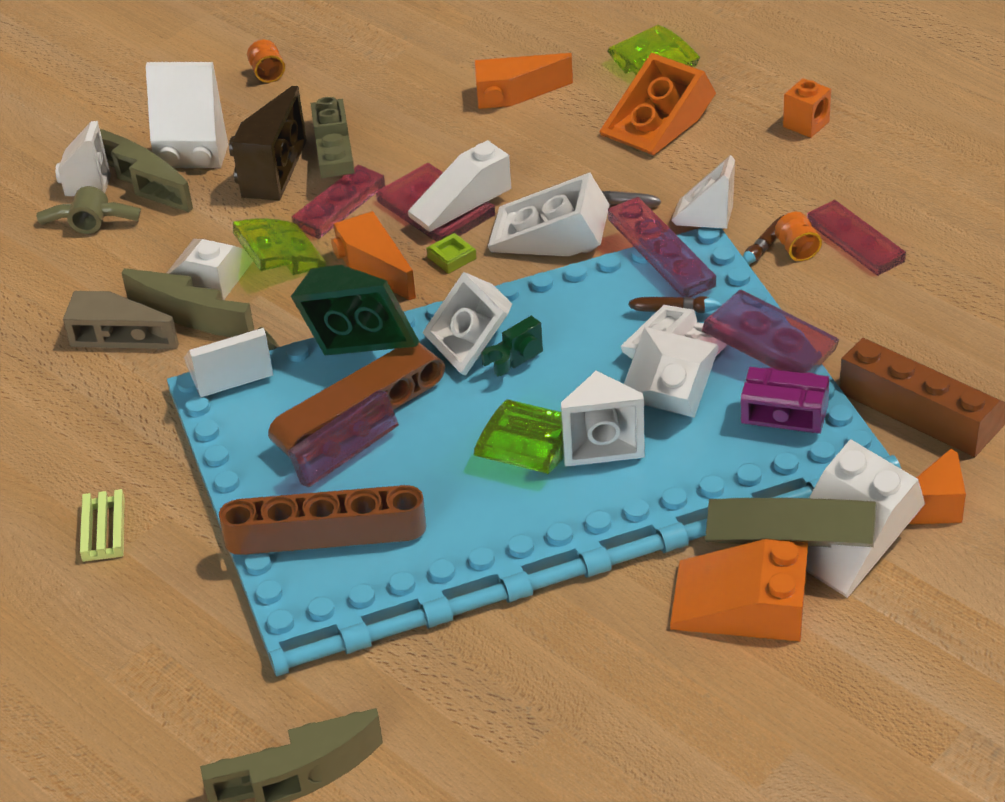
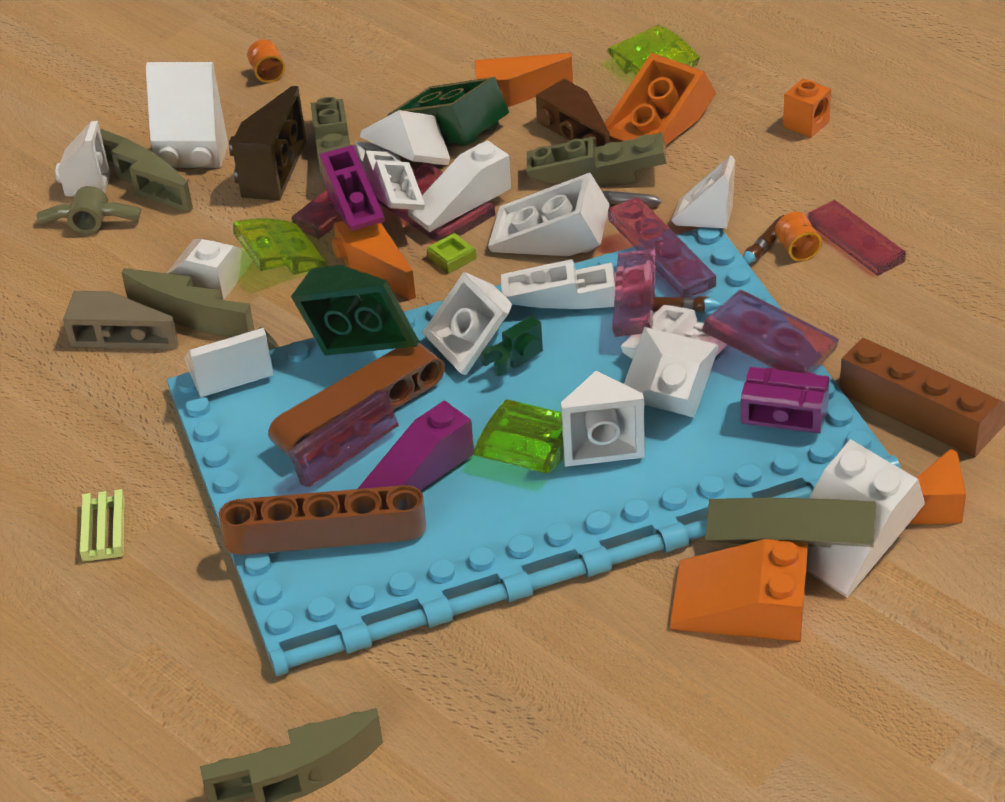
(350, 188): none -> magenta slope
(389, 177): none -> white slope
(410, 136): none -> white slope
(425, 450): none -> magenta slope
(461, 108): none -> dark green slope
(561, 286): none -> white slope
(571, 113): none -> reddish brown slope
(608, 164): none -> olive slope
(634, 292): none -> clear pink tile

